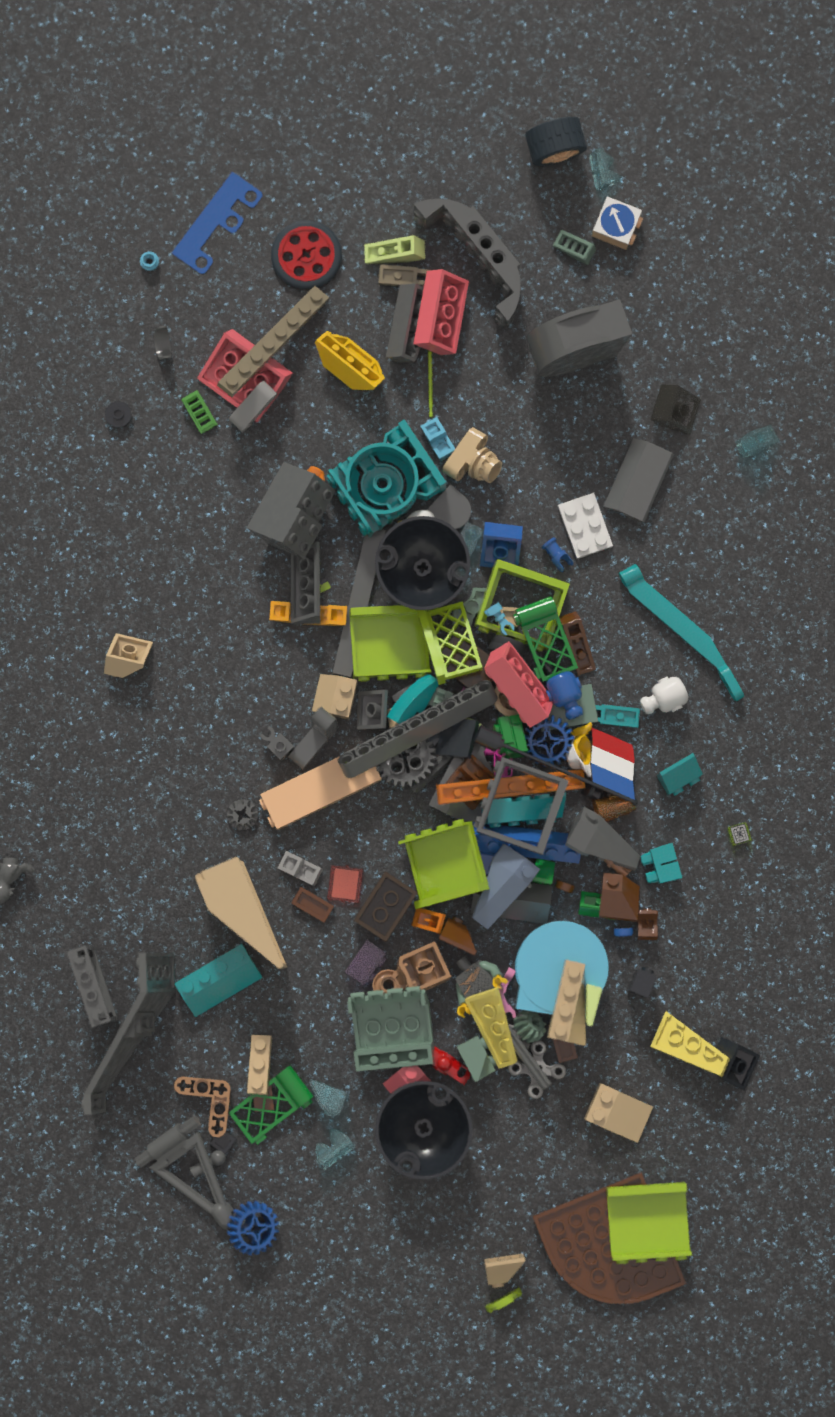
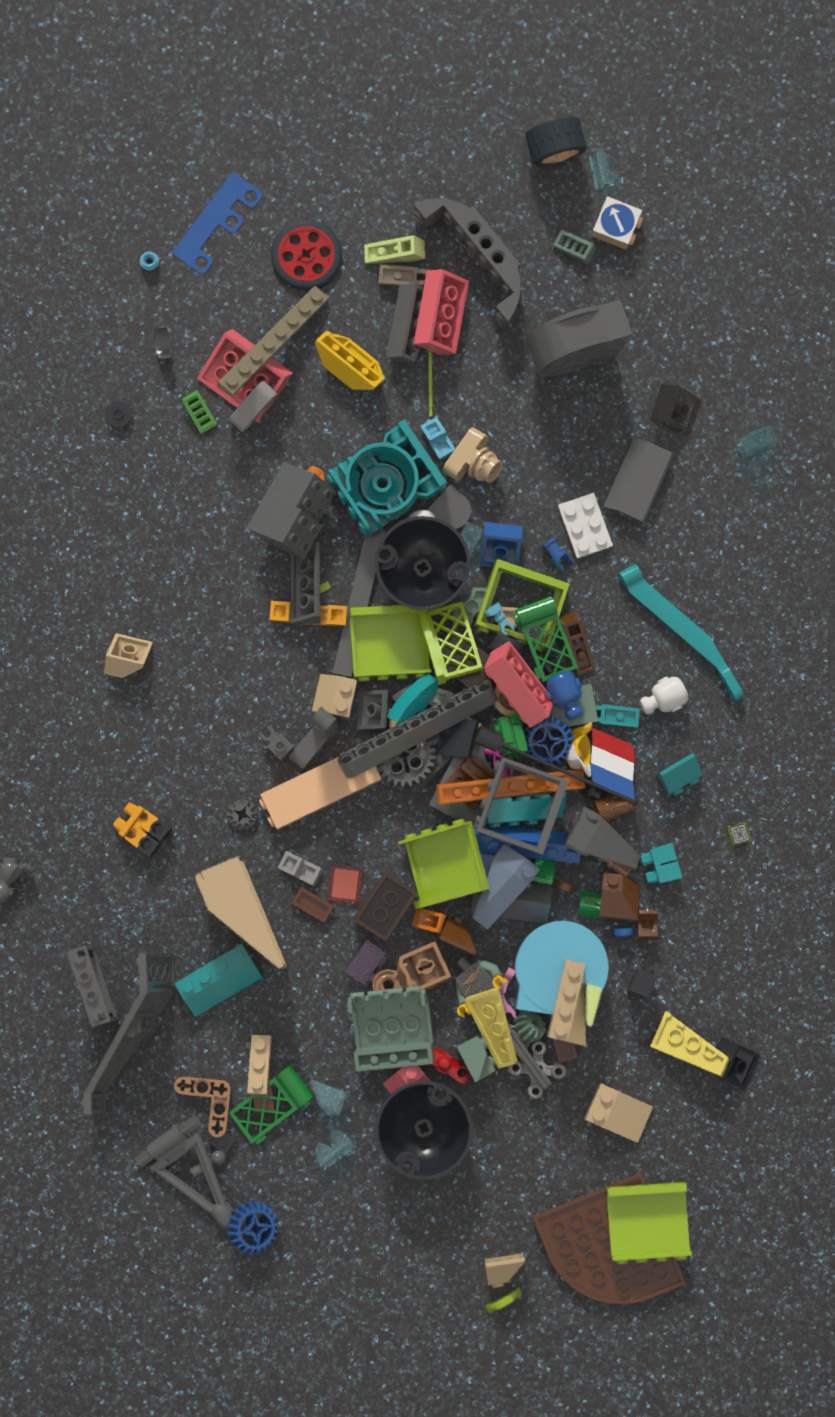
(135, 829): none -> light orange hips

